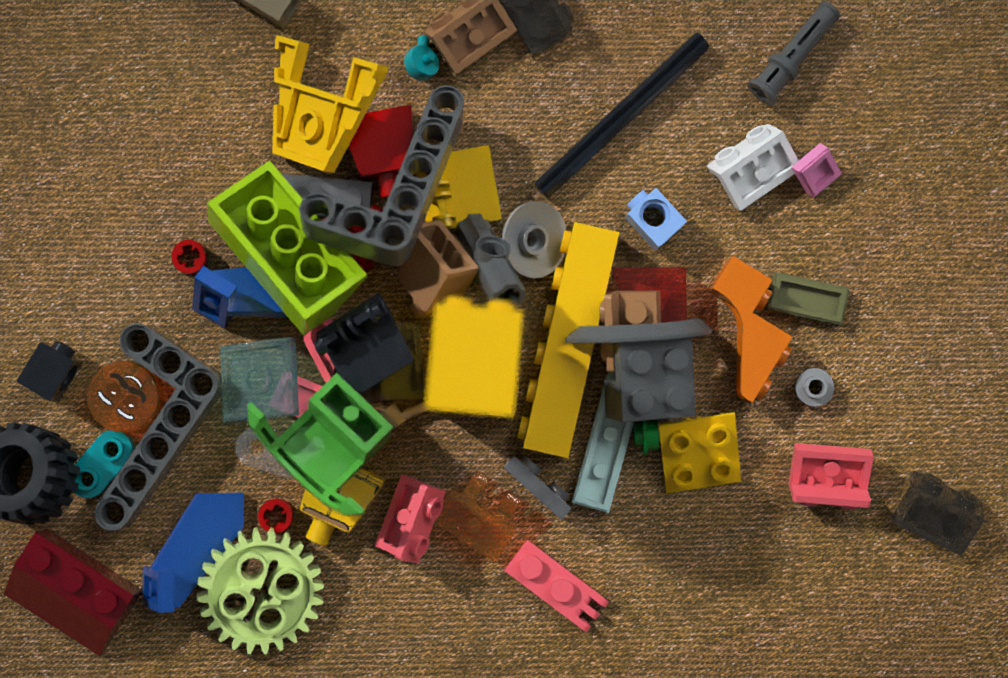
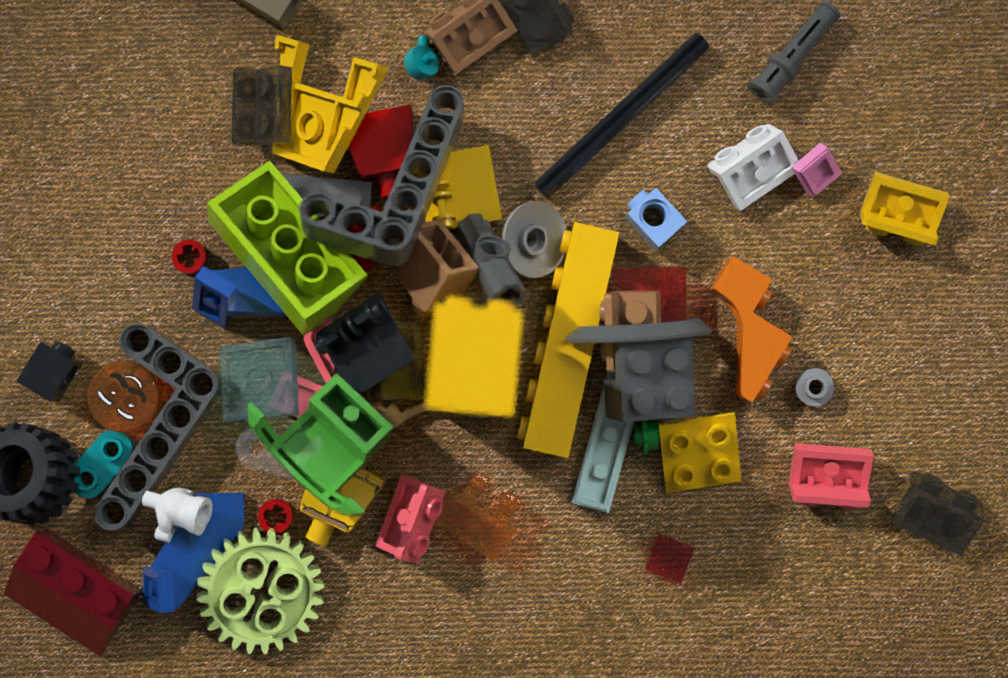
(179, 509): none -> white piece
(261, 106): none -> clear smoke bracket
(552, 497): flat silver plate -> none
(554, 584): coral hinge -> none
(669, 558): none -> clear red tile
(807, 298): olive tile -> none
(903, 209): none -> yellow bracket

